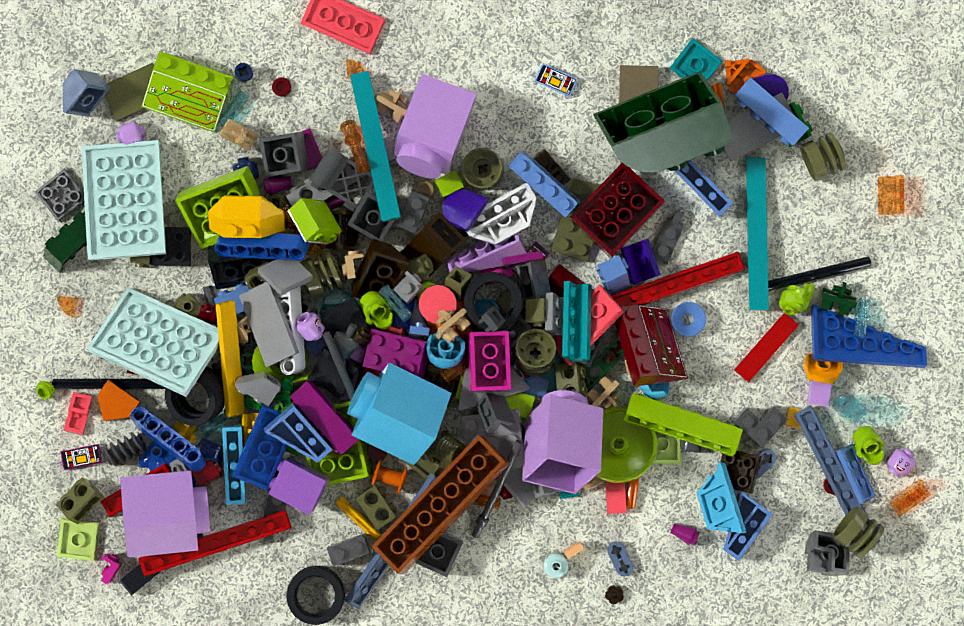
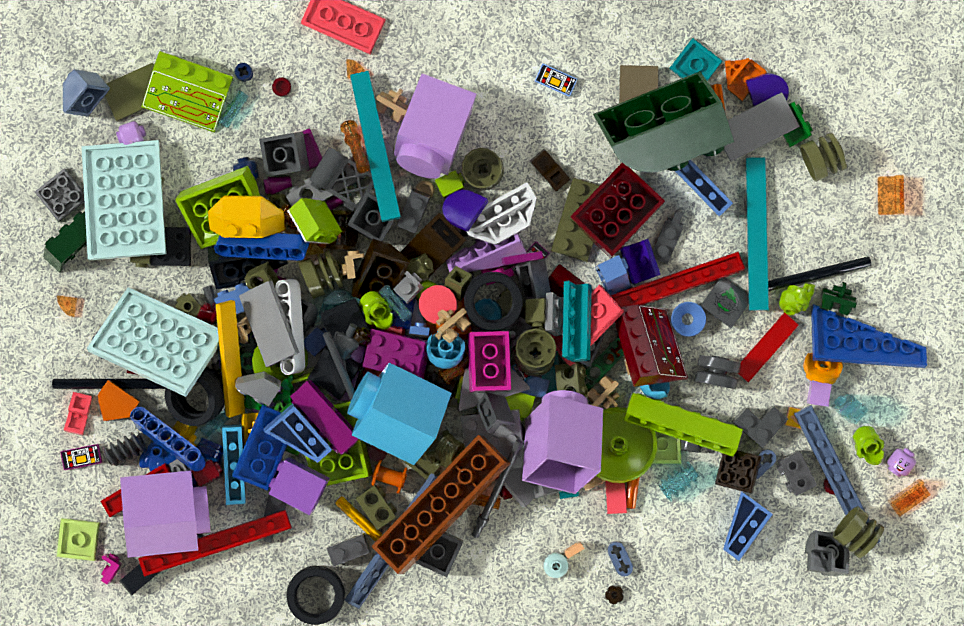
(45, 389): lime plate -> none
(82, 503): olive brick -> none
(238, 134): tan hips -> none
(285, 275): light grey tile -> none
(310, 326): lavender head -> none
(492, 319): dark grey tile -> none
(544, 183): medium blue brick -> none
(678, 481): none -> clear light blue piece
(685, 533): magenta cone -> none
(717, 371): none -> dark grey wheel
(720, 503): medium azure wing -> none
(726, 302): none -> dark grey slope
(771, 111): medium blue brick -> none
(796, 473): none -> flat silver brick
(855, 473): medium blue tile -> none
(862, 317): clear light blue pin -> none

